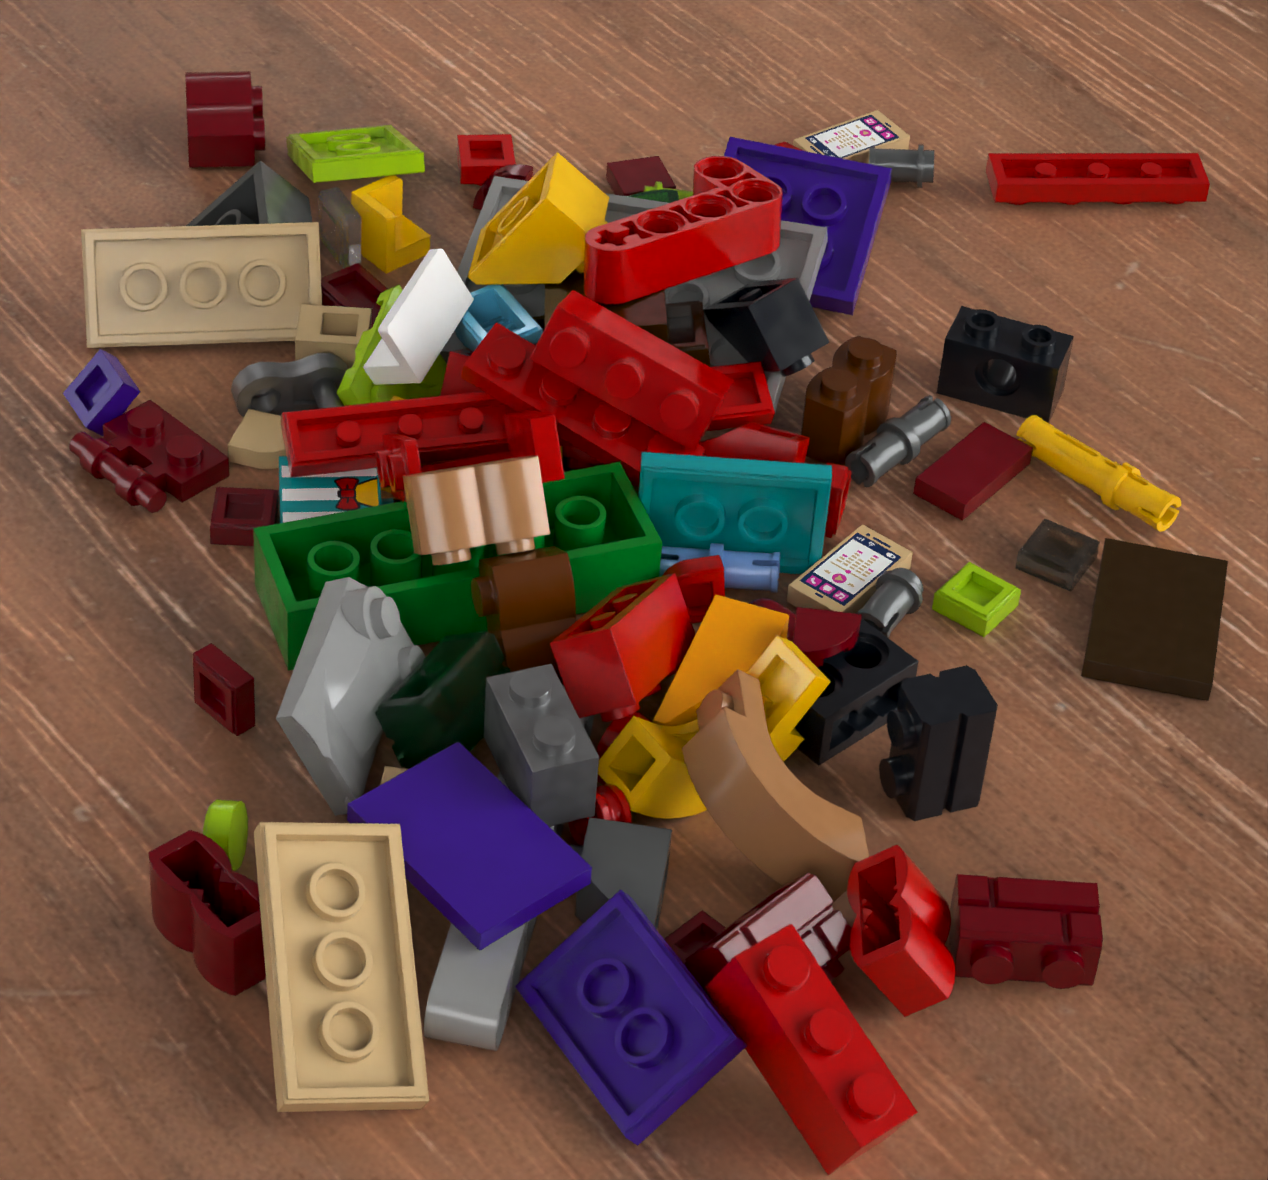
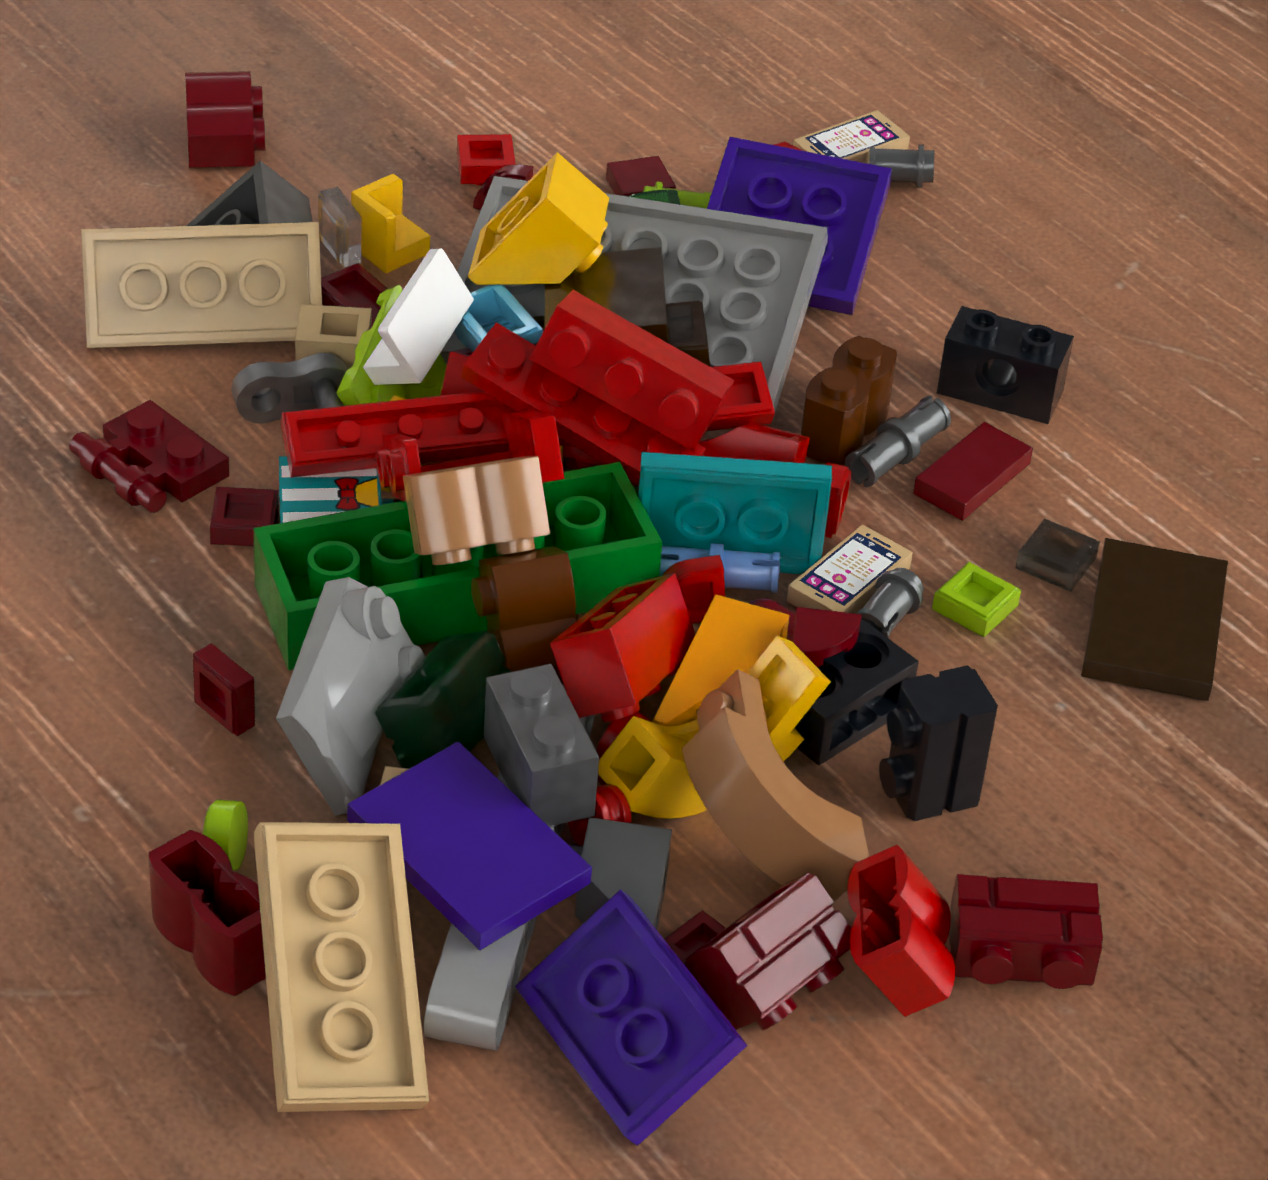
(101, 391): dark purple plate -> none
(257, 441): tan tile -> none
(354, 153): lime tile -> none
(720, 226): red beam -> none
(770, 324): black slope -> none
(810, 1049): red brick -> none
(1097, 177): red plate -> none
(1115, 483): yellow pin -> none

